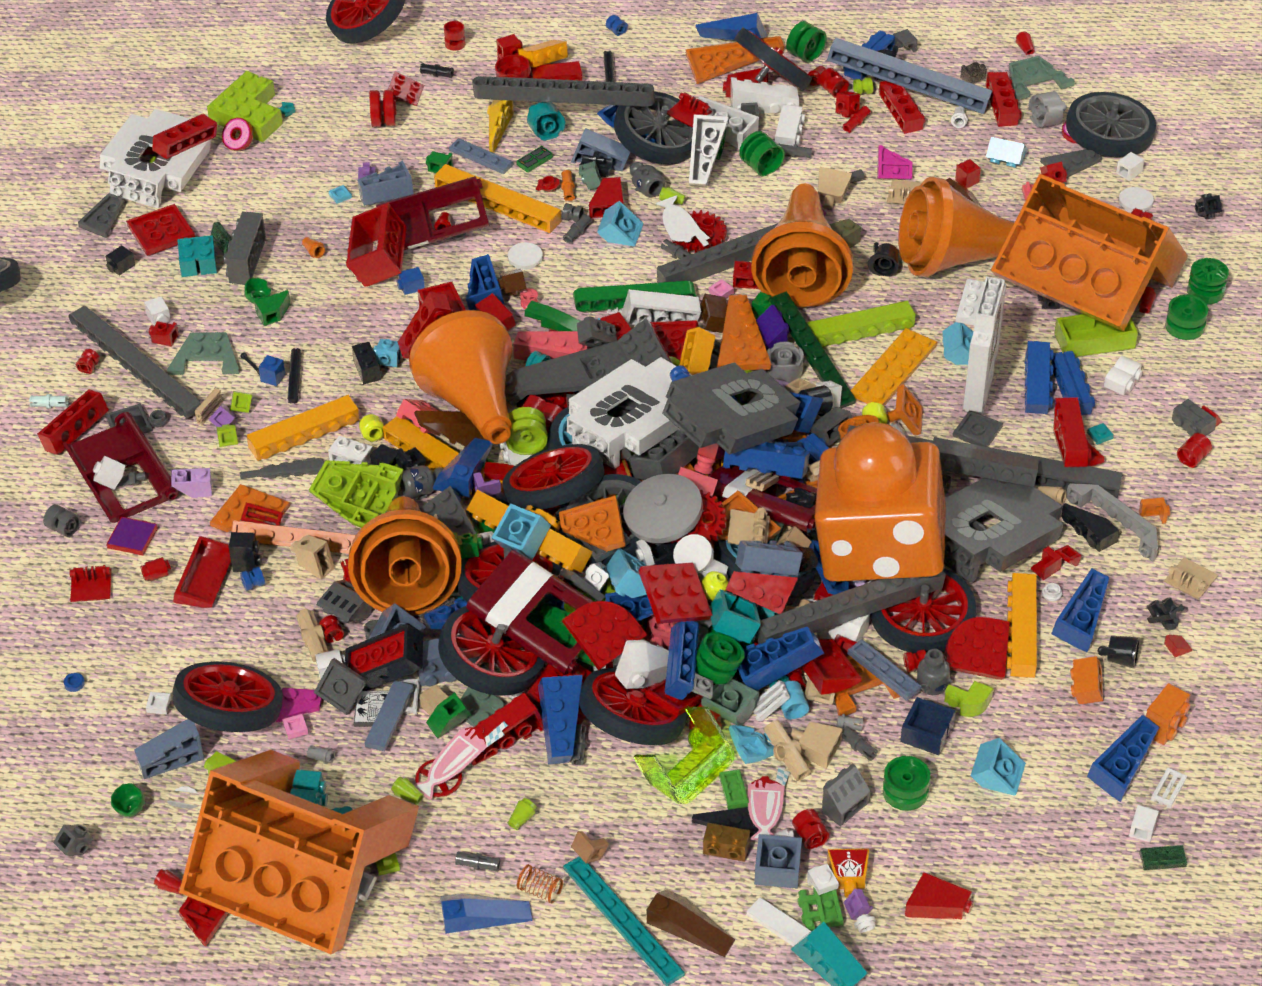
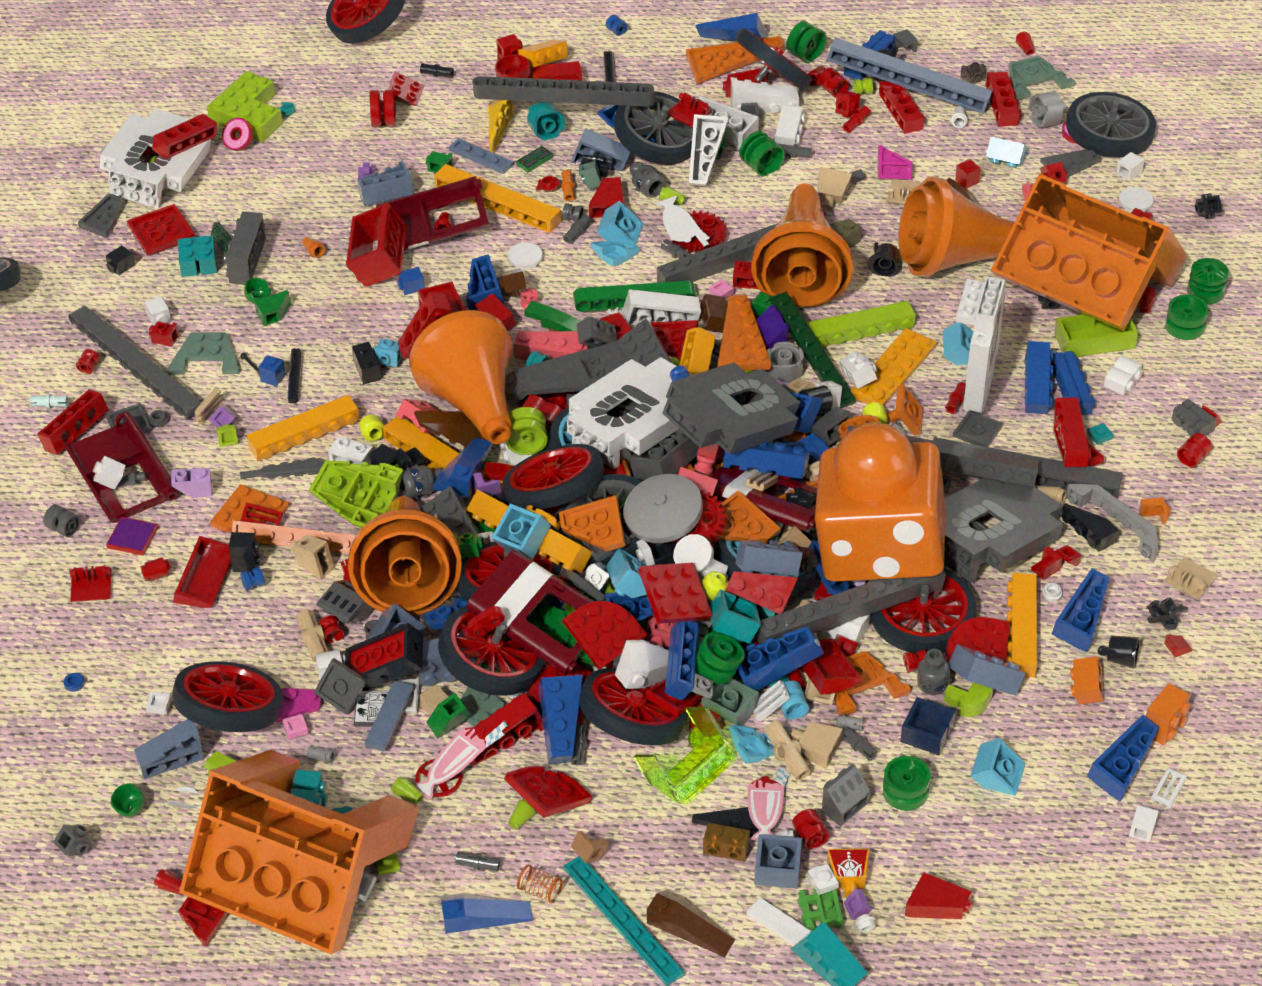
(241, 401): lime tile -> none
(340, 194): medium azure tile -> none
(454, 35): red wheel -> none
(485, 621): none -> red plate
(546, 790): none -> red plate
(614, 252): none -> medium azure brick
(733, 789): bright green plate -> none
(748, 526): tan hinge -> none
(858, 369): none -> white brick
(884, 670): sand blue tile -> none
(956, 398): none -> red pin
(986, 670): none -> sand blue wedge
(1163, 857): clear green plate -> none

